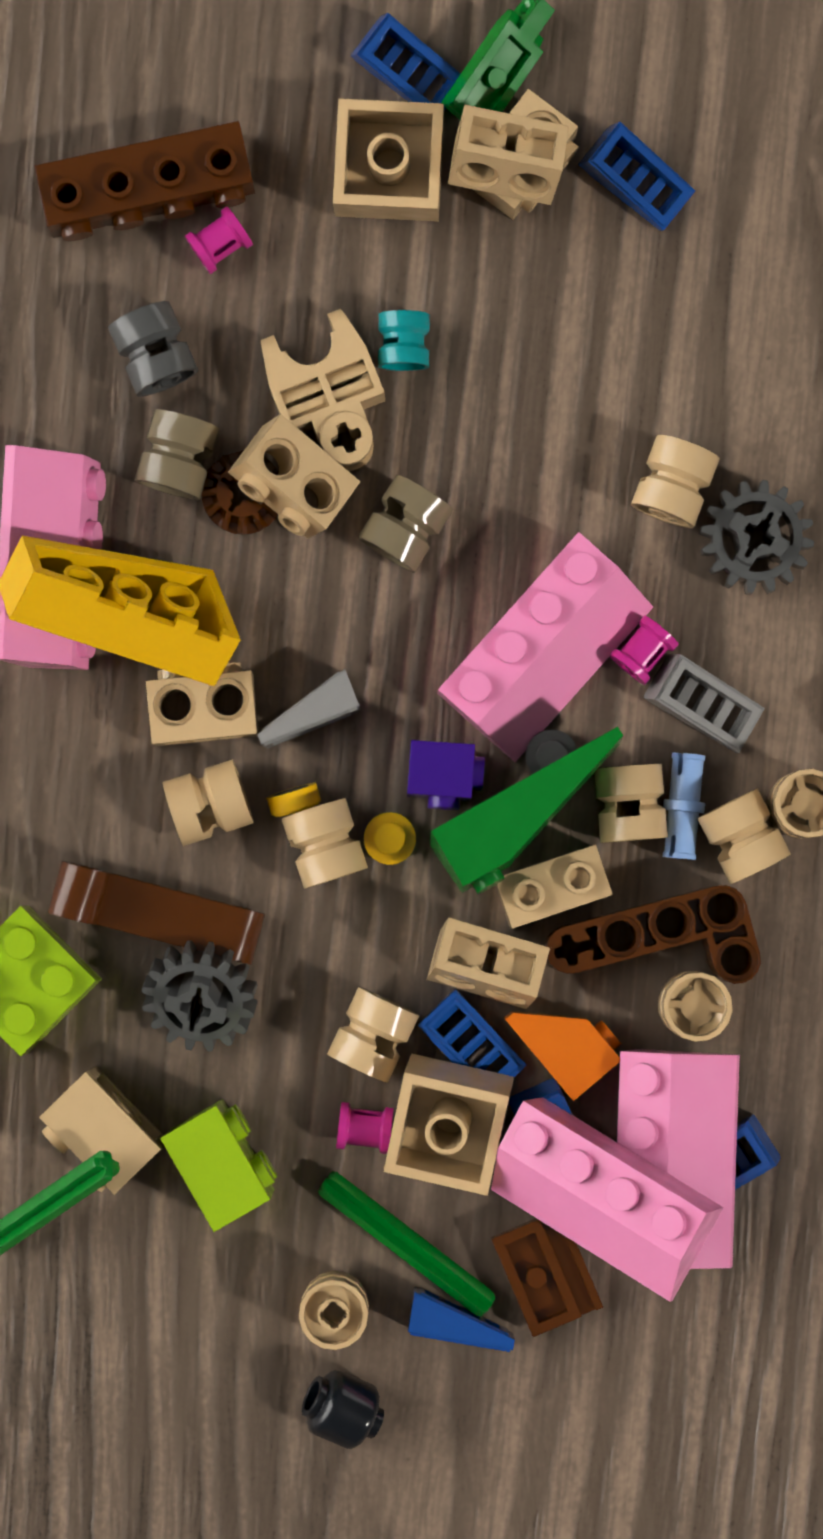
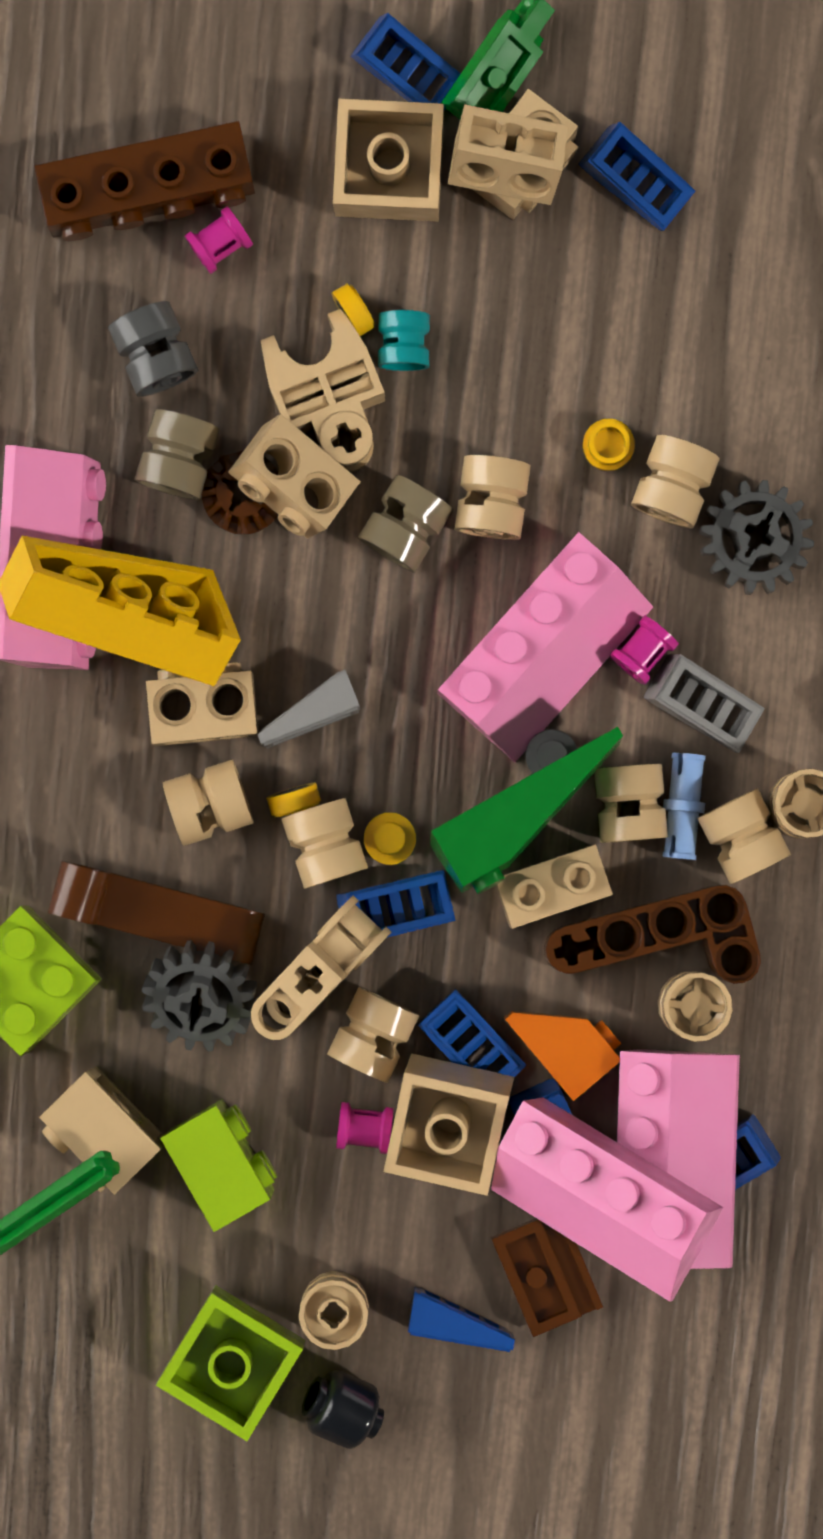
(231, 1363): none -> lime brick
(337, 950): none -> tan piece
(354, 308): none -> yellow tile
(406, 1243): green axle -> none
(438, 893): none -> blue slope
(444, 773): dark purple brick -> none
(488, 963): tan brick -> none
(492, 497): none -> tan wheel
(608, 444): none -> yellow plate

